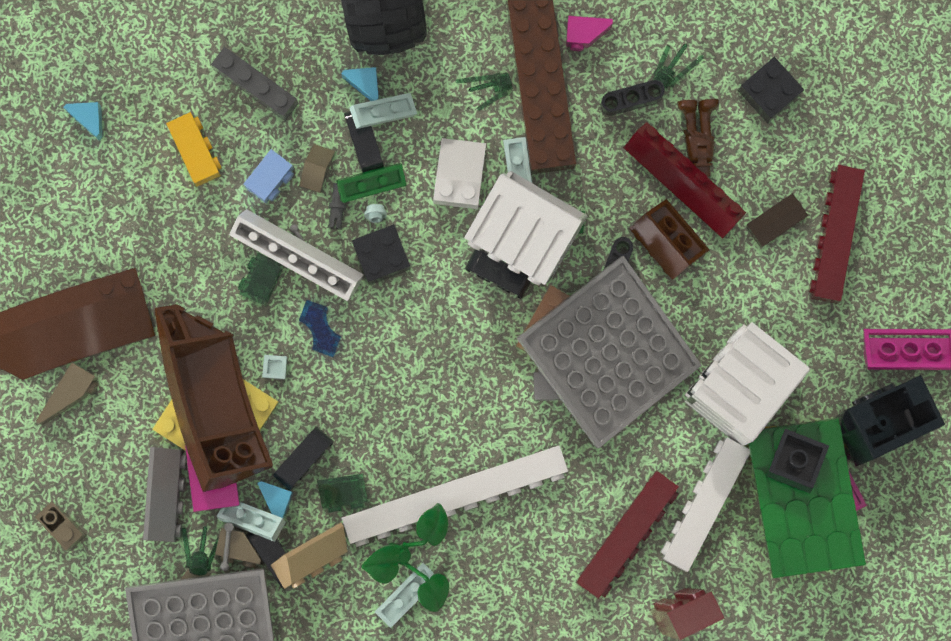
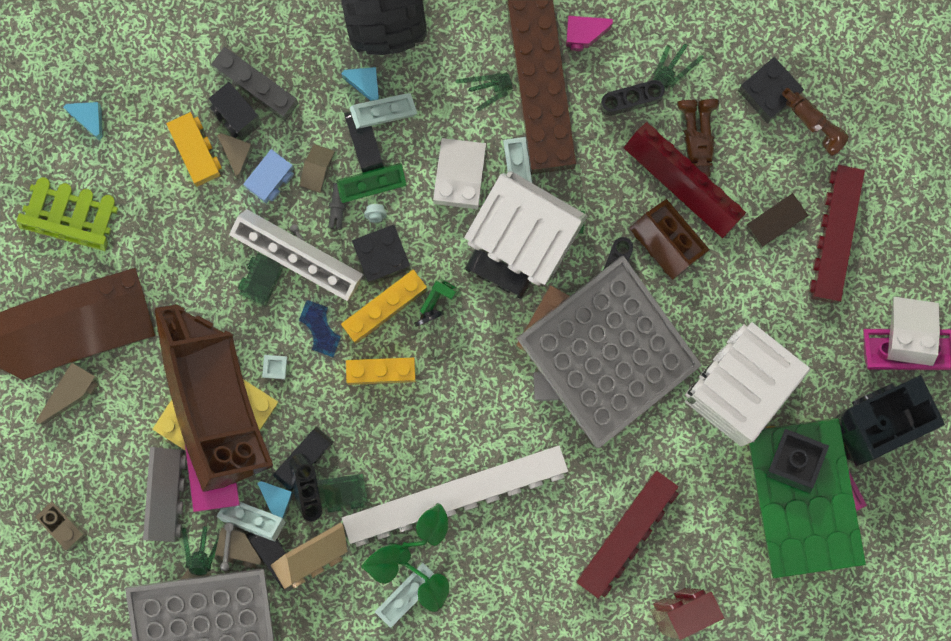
(53, 225): none -> lime fence
(235, 111): none -> black brick
(237, 153): none -> dark tan slope
(301, 479): none -> black beam
(380, 371): none -> yellow brick
(384, 306): none -> yellow brick
(439, 287): none -> green piece
(706, 504): white brick -> none
(815, 121): none -> reddish brown piece
(914, 331): none -> white slope

